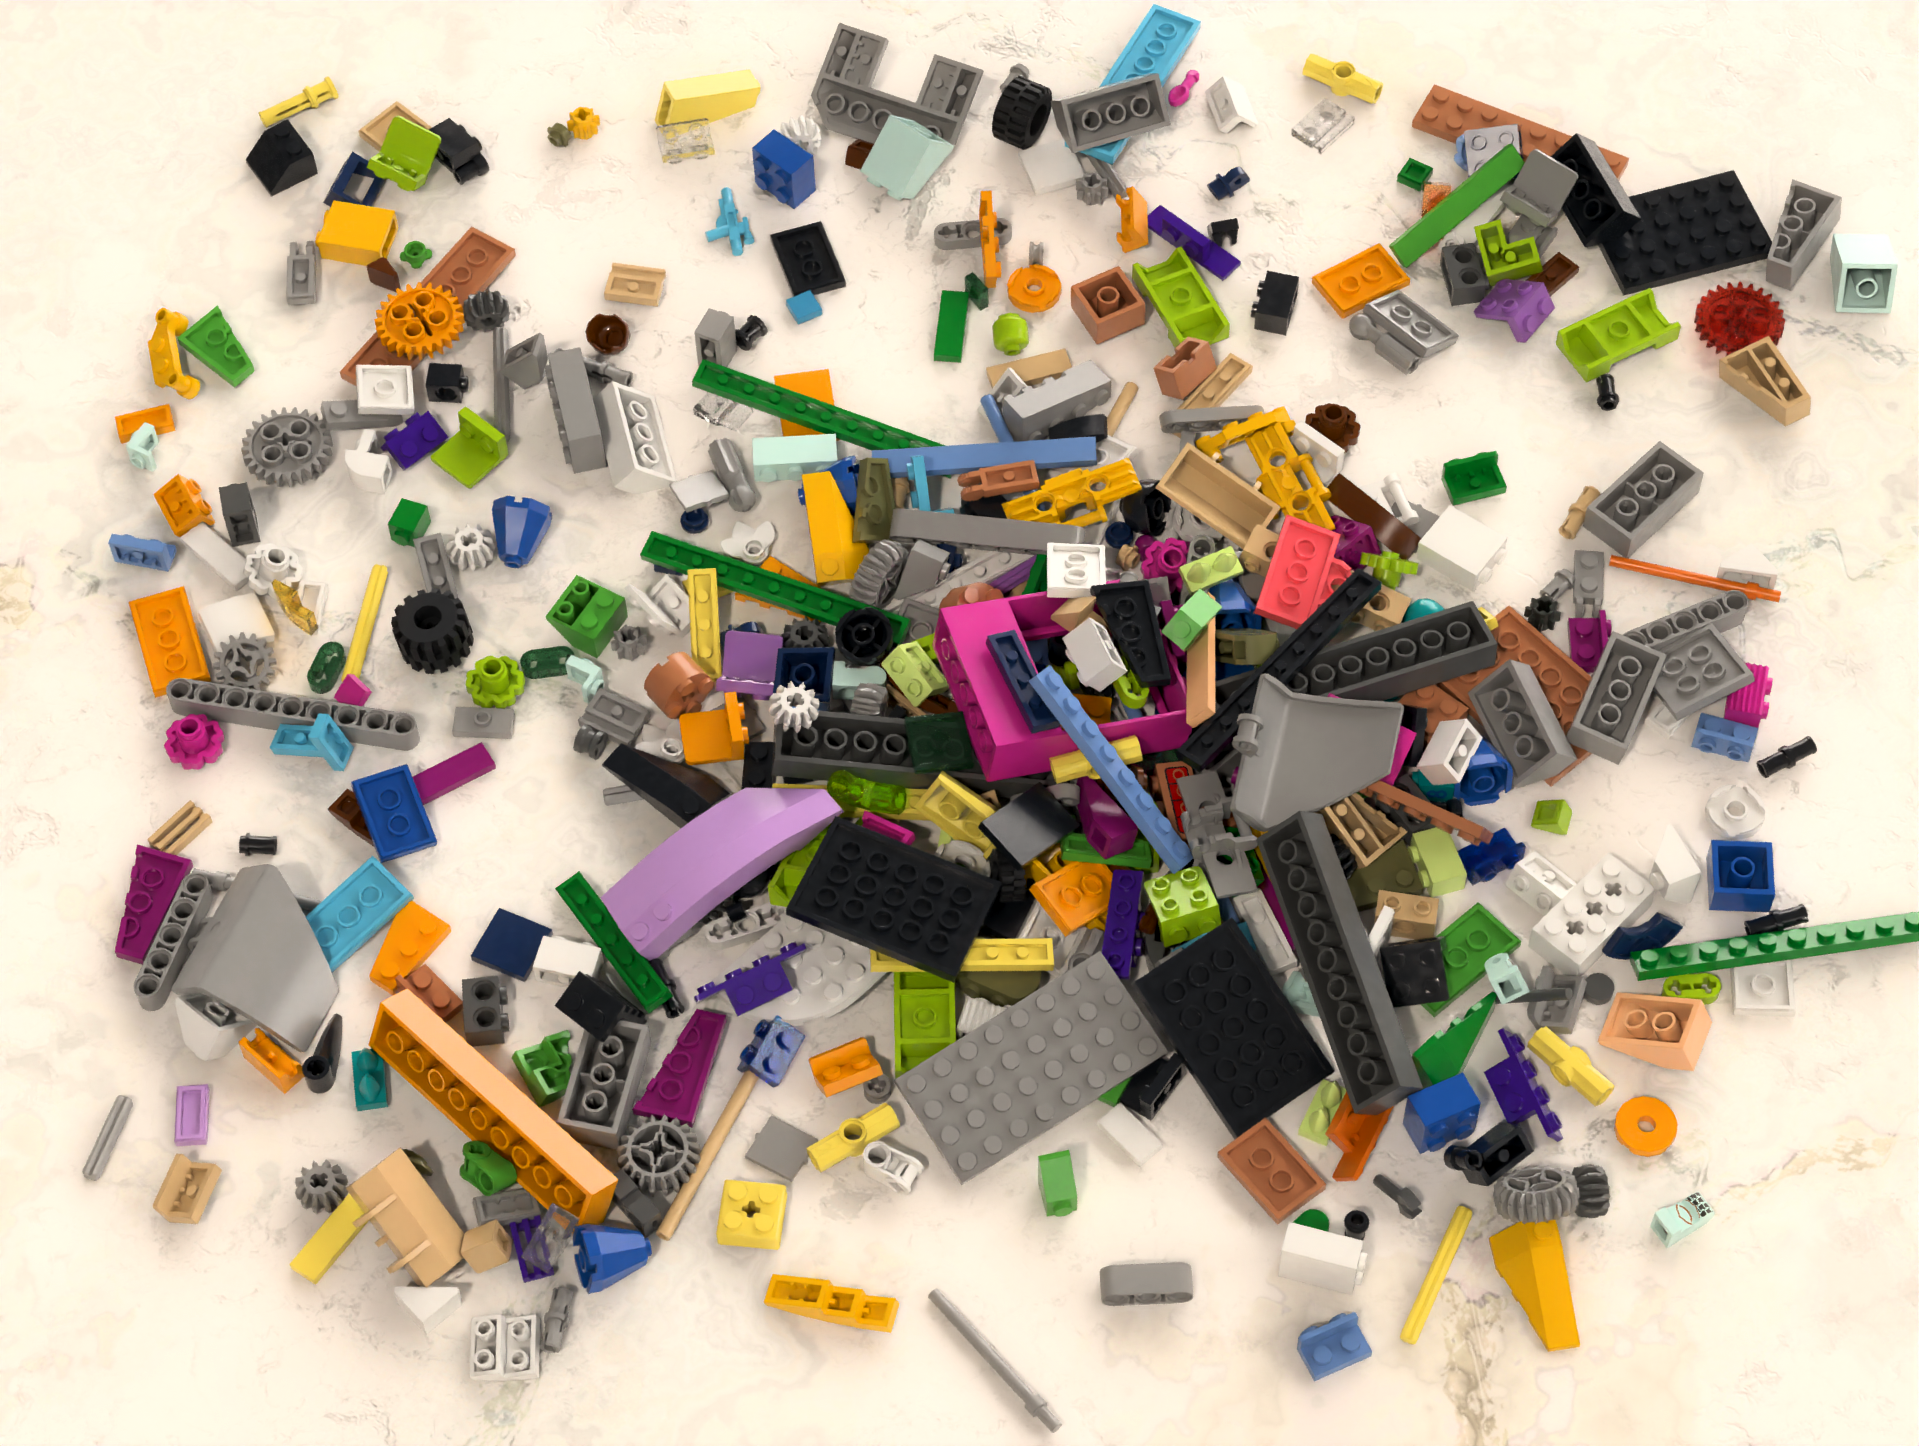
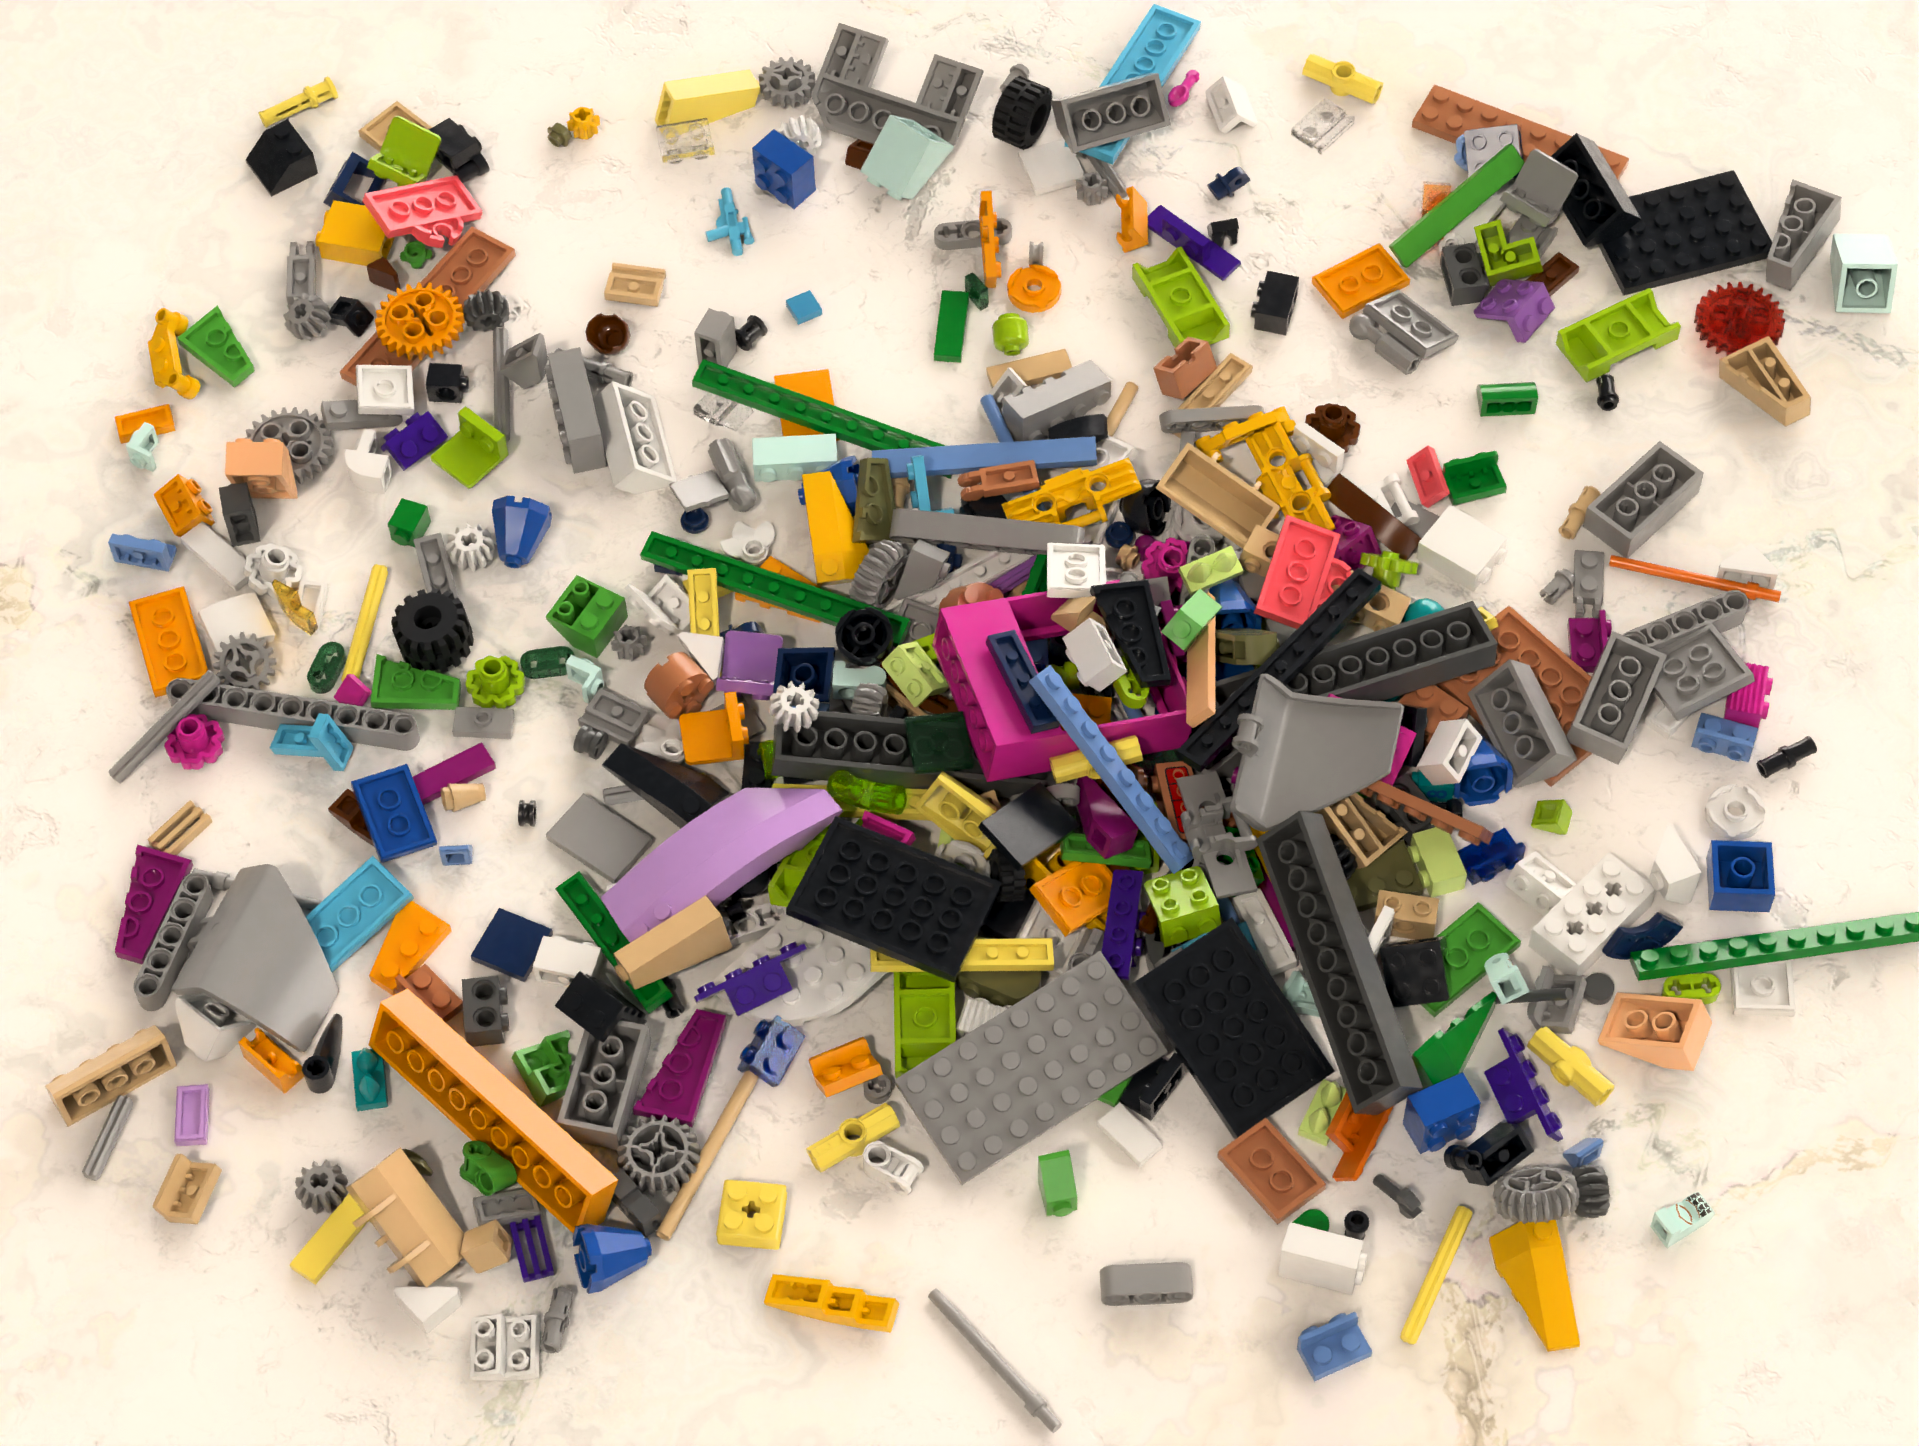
(111, 1074): none -> tan slope
(164, 726): none -> light grey axle
(257, 845): black pin -> none
(263, 466): none -> light nougat slope
(307, 317): none -> light grey gear
(351, 314): none -> black bracket
(410, 688): none -> bright green wing
(424, 210): none -> coral plate
(456, 855): none -> medium blue slope
(460, 796): none -> tan cone
(527, 813): none -> black bush
(550, 1238): clear slope -> none
(599, 839): none -> light grey tile
(674, 945): none -> tan slope
(705, 651): none -> white slope
(766, 751): none -> clear neon green pin
(780, 1148): light grey piece -> none
(786, 82): none -> light grey gear
(805, 634): dark grey gear -> none
(808, 259): black tile -> none
(1107, 305): nougat brick -> none
(1414, 174): green tile -> none
(1428, 476): none -> coral plate
(1507, 399): none -> green brick
(1542, 613): pearl dark grey gear -> none
(1584, 1152): none -> medium blue slope
(1648, 1110): light orange tile -> none
(1777, 920): black pin -> none

